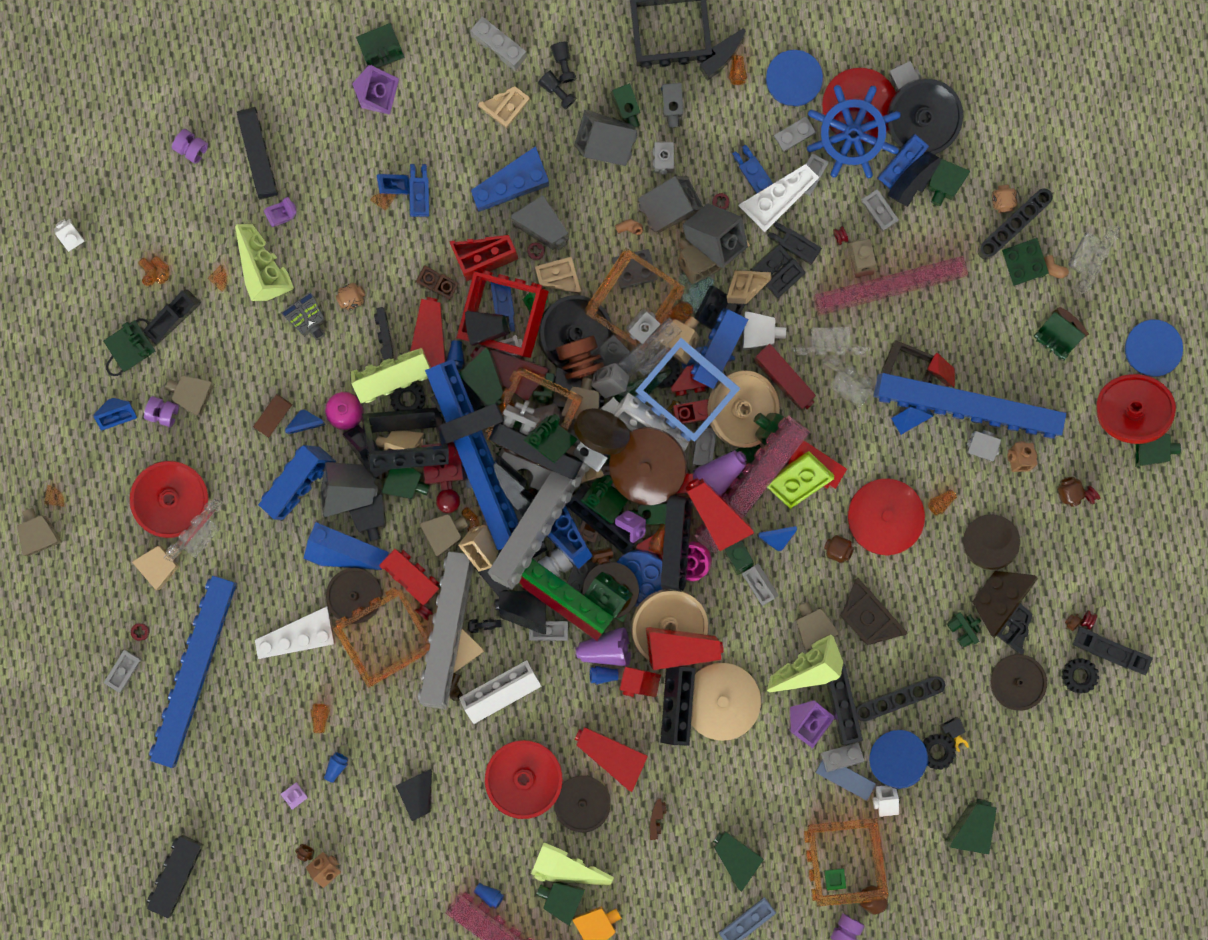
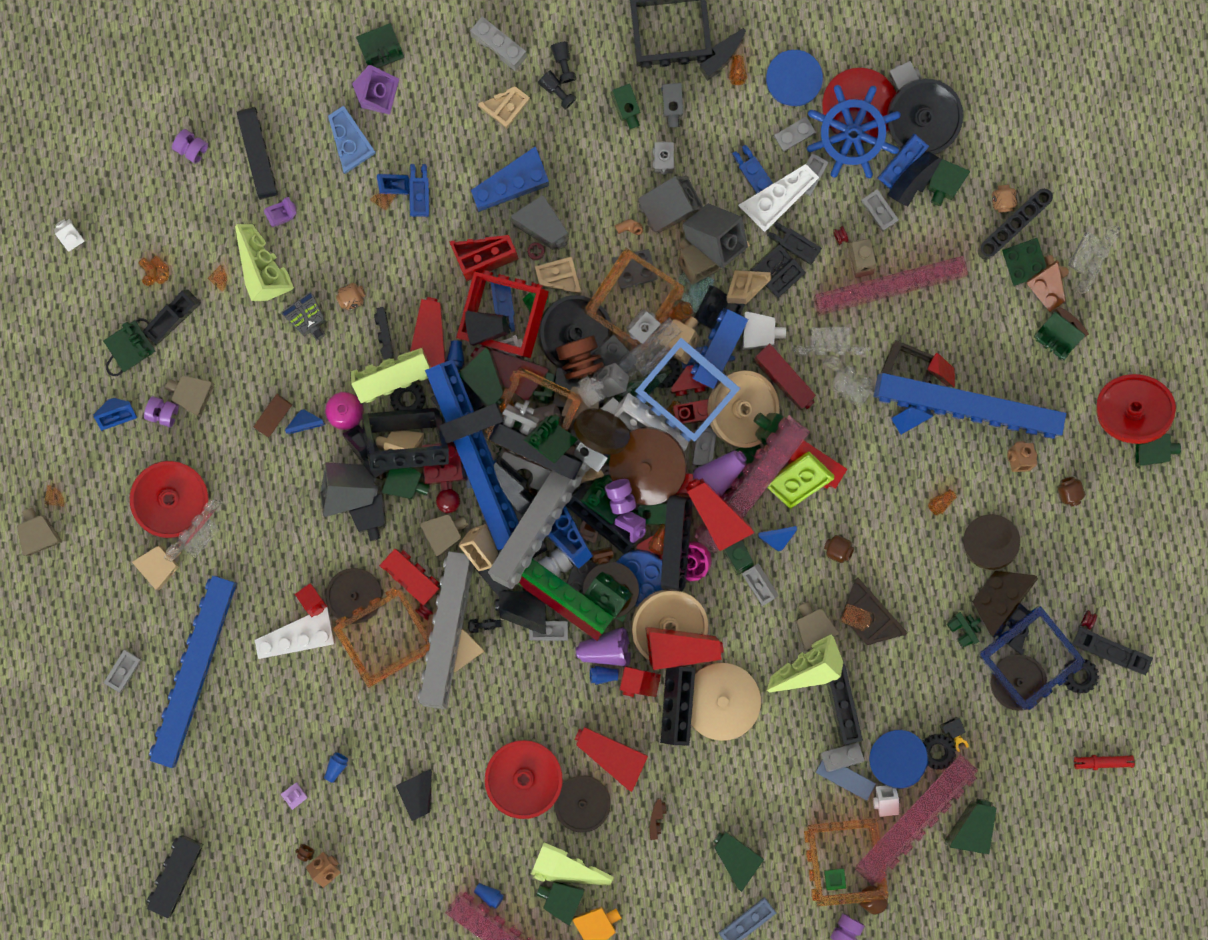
(136, 636): dark red bush -> none
(295, 481): blue wedge -> none
(311, 600): none -> red brick
(319, 717): clear orange cone -> none
(337, 549): blue wedge -> none
(350, 141): none -> medium blue wing
(436, 282): reddish brown slope -> none
(455, 692): dark brown arm -> none
(471, 517): clear orange arm -> none
(501, 693): white brick -> none
(591, 391): none -> clear brick
(605, 138): dark grey slope -> none
(620, 494): none -> medium lavender wheel
(721, 195): dark red bush -> none
(809, 722): medium lavender slope -> none
(856, 617): none -> clear orange brick
(886, 516): red dish -> none
(909, 698): black beam -> none
(916, 820): none -> clear pink brick
(983, 445): light grey head -> none
(1010, 634): none -> clear blue window
(1048, 286): none -> wing
(1073, 622): reddish brown plate -> none
(1091, 495): dark red bush -> none
(1103, 762): none -> red pin
(1154, 348): blue tile -> none

